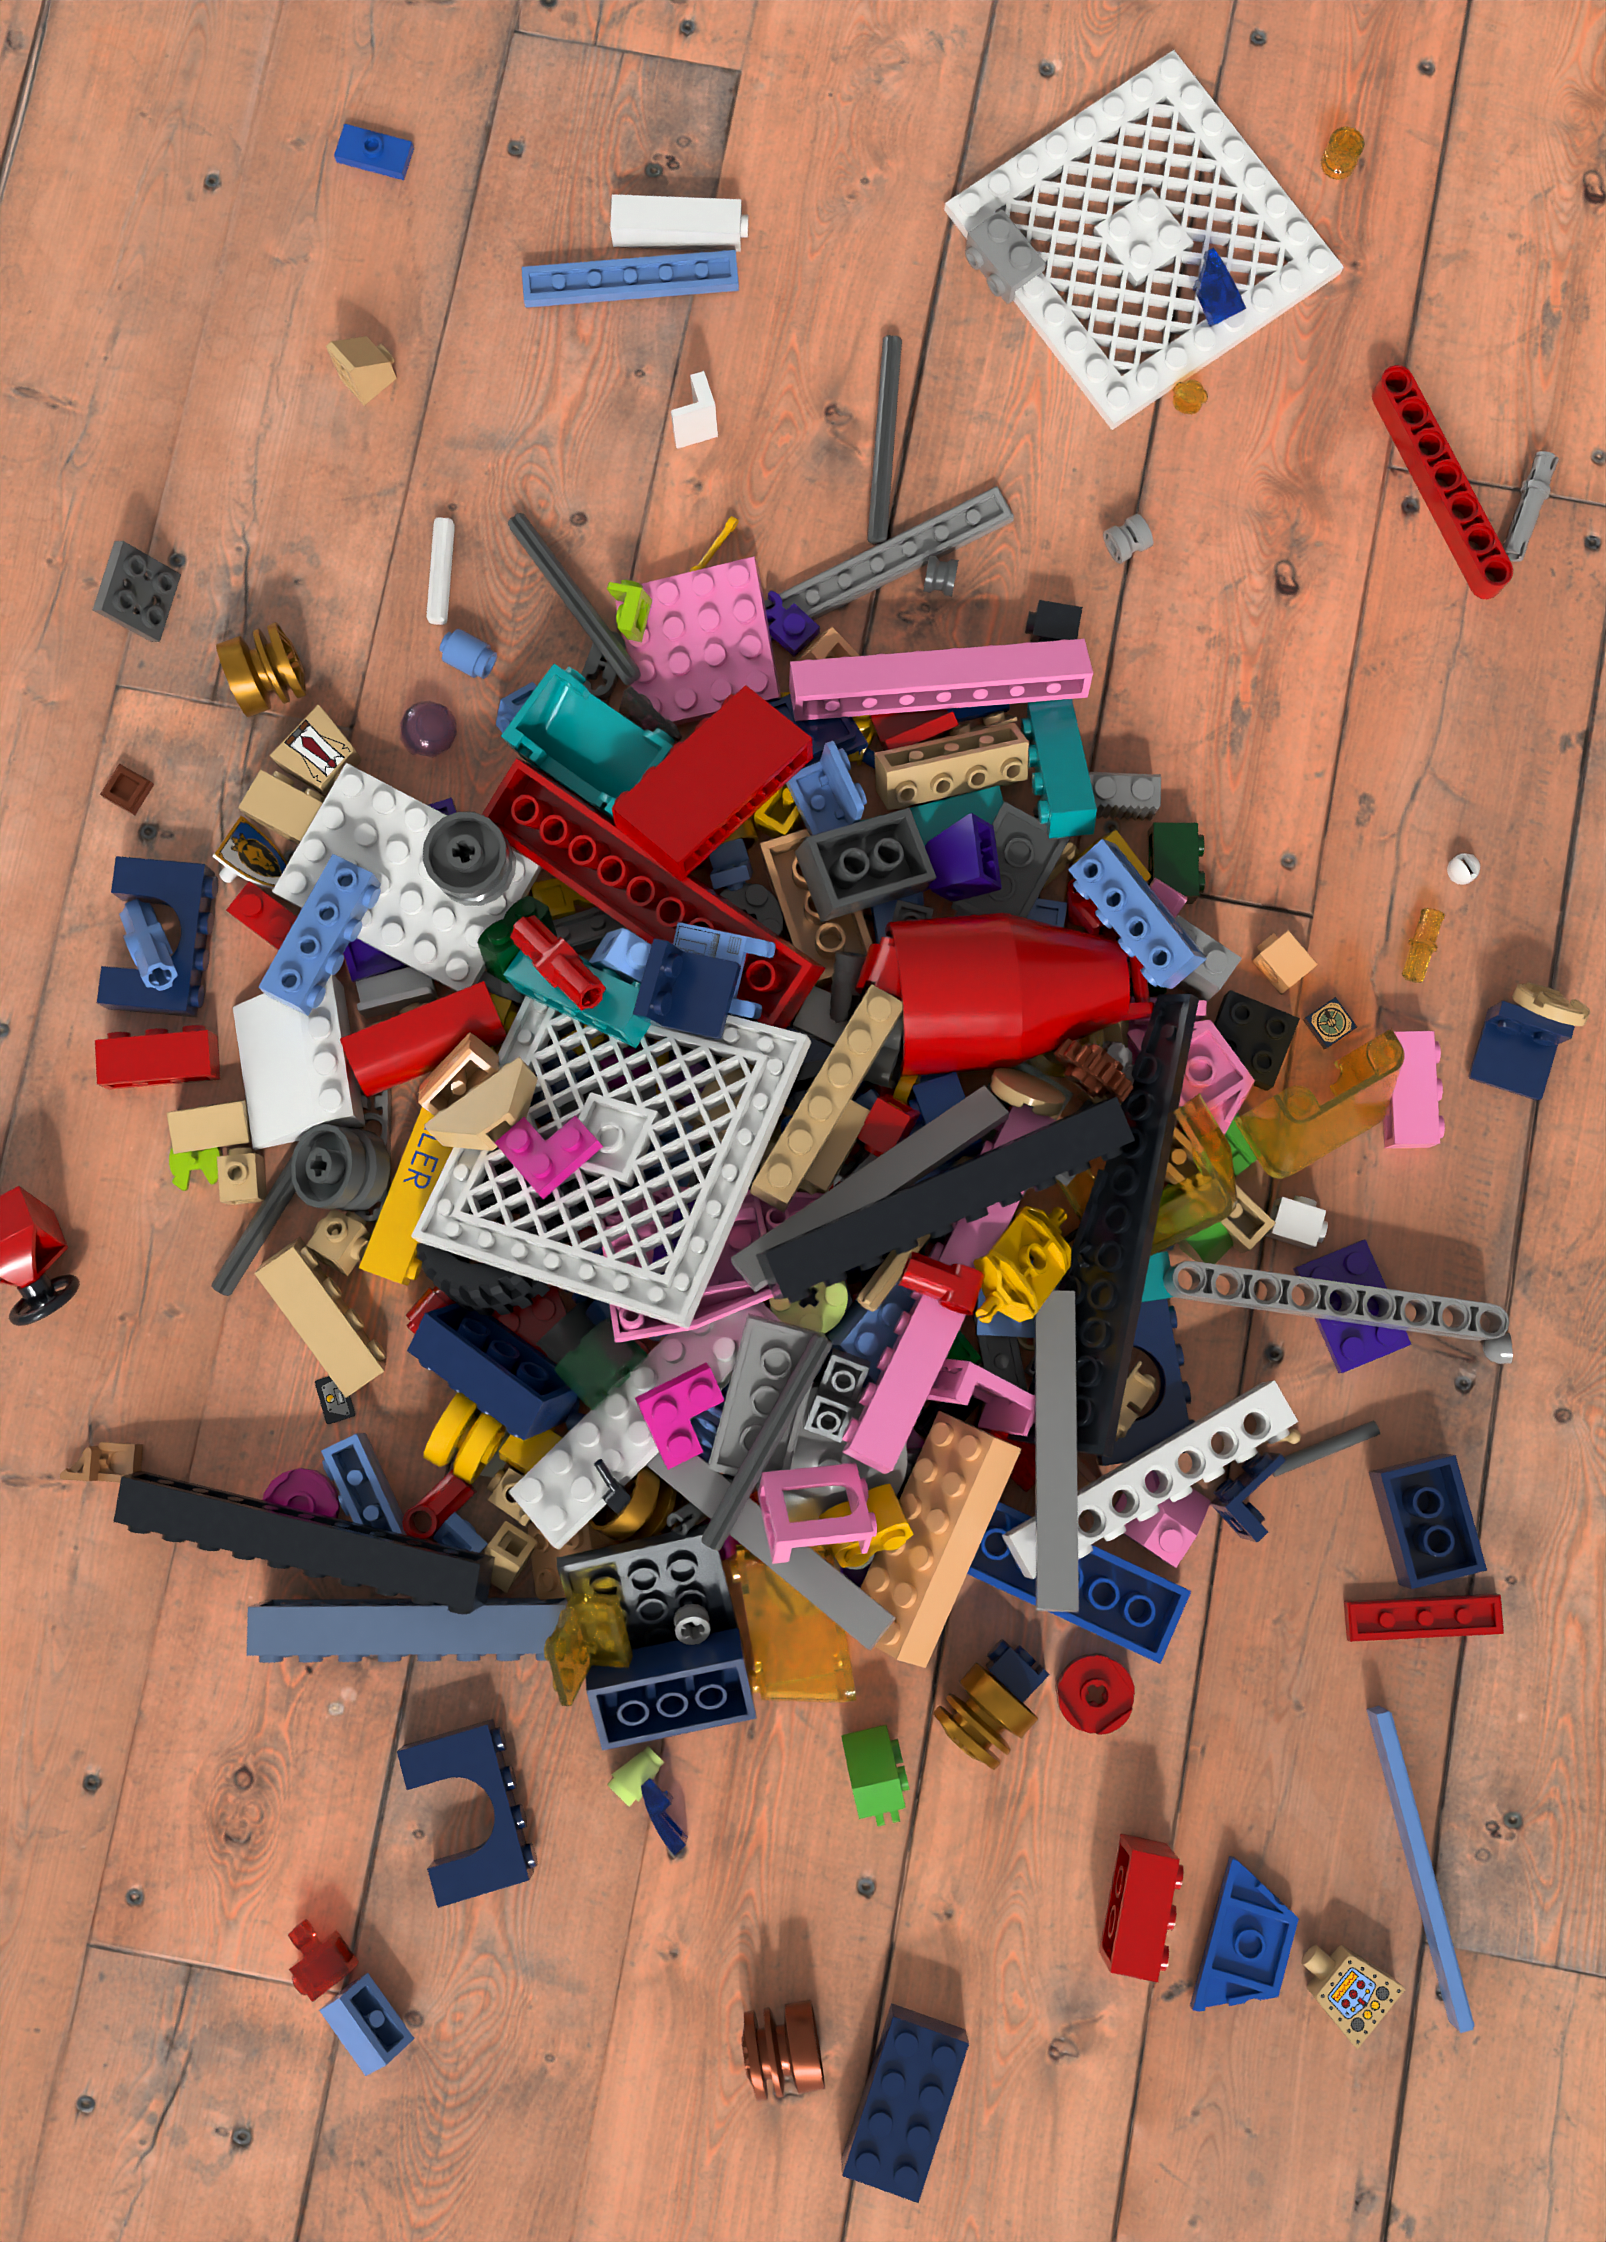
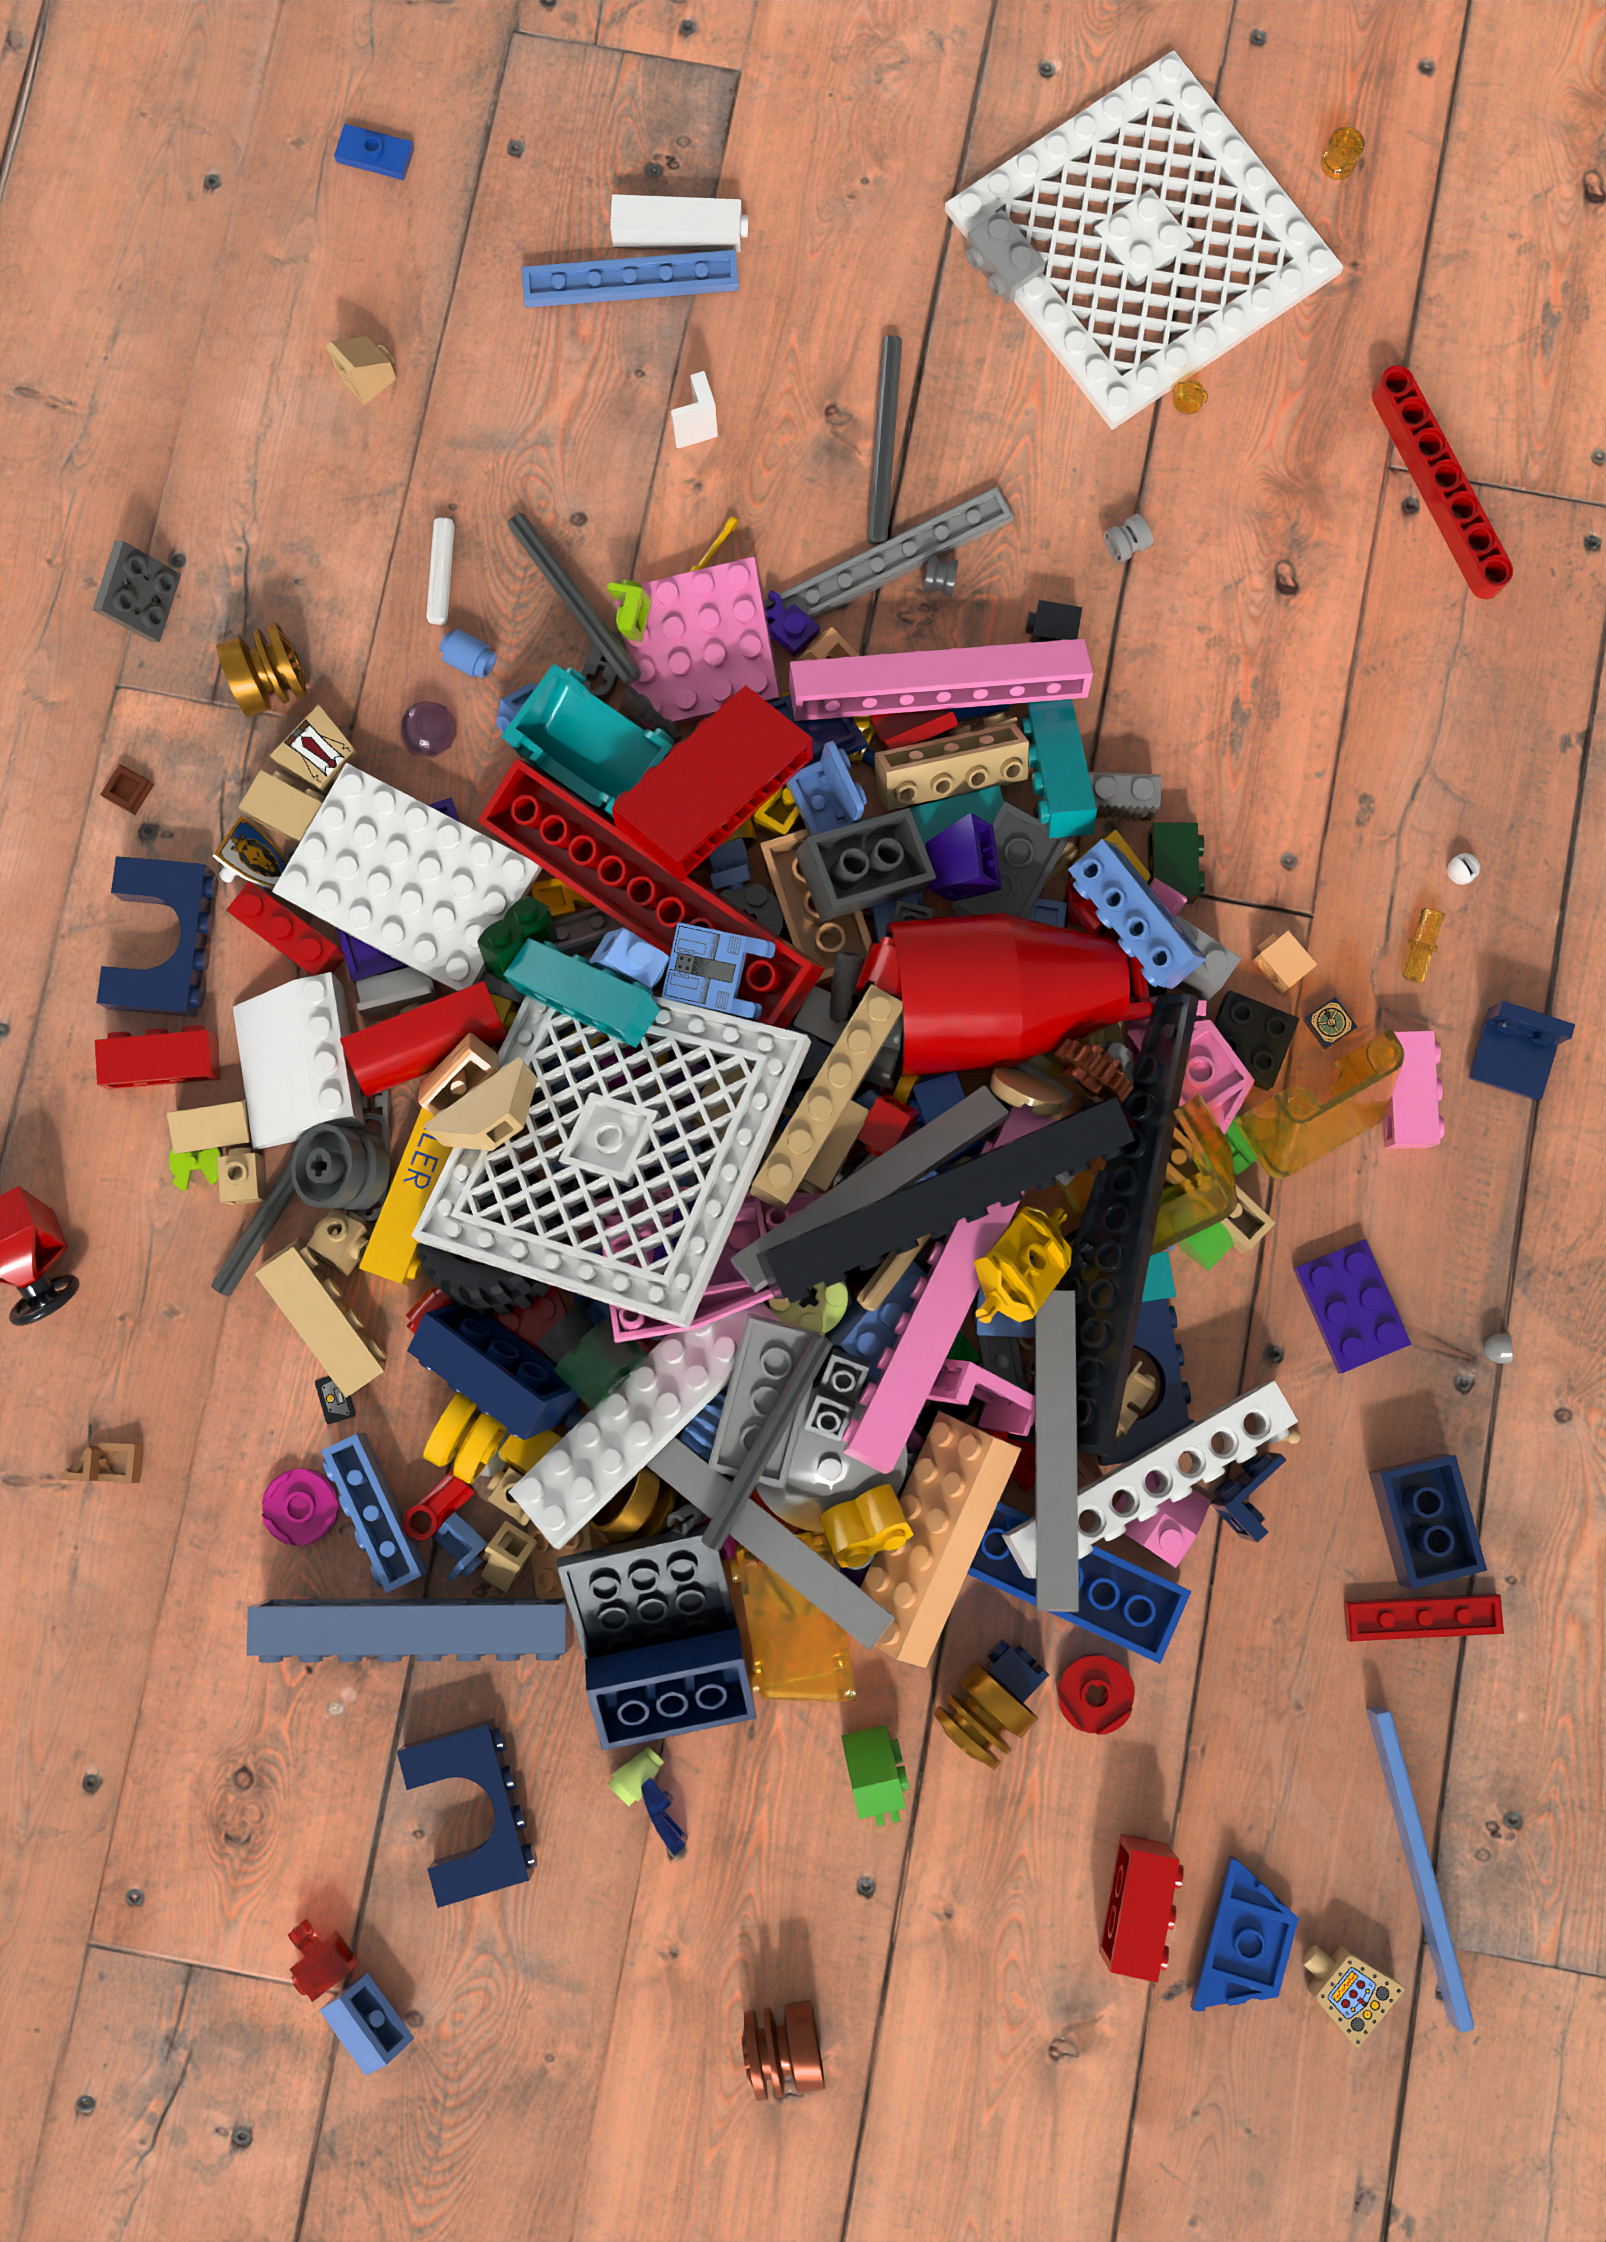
(148, 945): medium blue piece -> none
(305, 1541): black brick -> none
(321, 935): medium blue brick -> none
(490, 854): dark grey wheel -> none
(550, 1161): dark pink plate -> none
(557, 962): red piece -> none
(586, 1635): clear yellow bracket -> none
(616, 1496): black hand -> none
(670, 1408): dark pink plate -> none
(686, 990): dark blue bracket -> none
(699, 1617): light grey bush -> none
(784, 1535): bright pink panel -> none
(904, 2103): dark blue brick -> none
(953, 1284): red piece -> none
(1217, 290): clear blue slope -> none
(1298, 1222): white brick -> none
(1328, 1447): dark grey bar -> none
(1353, 1296): light grey beam -> none
(1533, 492): light grey pin -> none
(1551, 1004): tan tile -> none

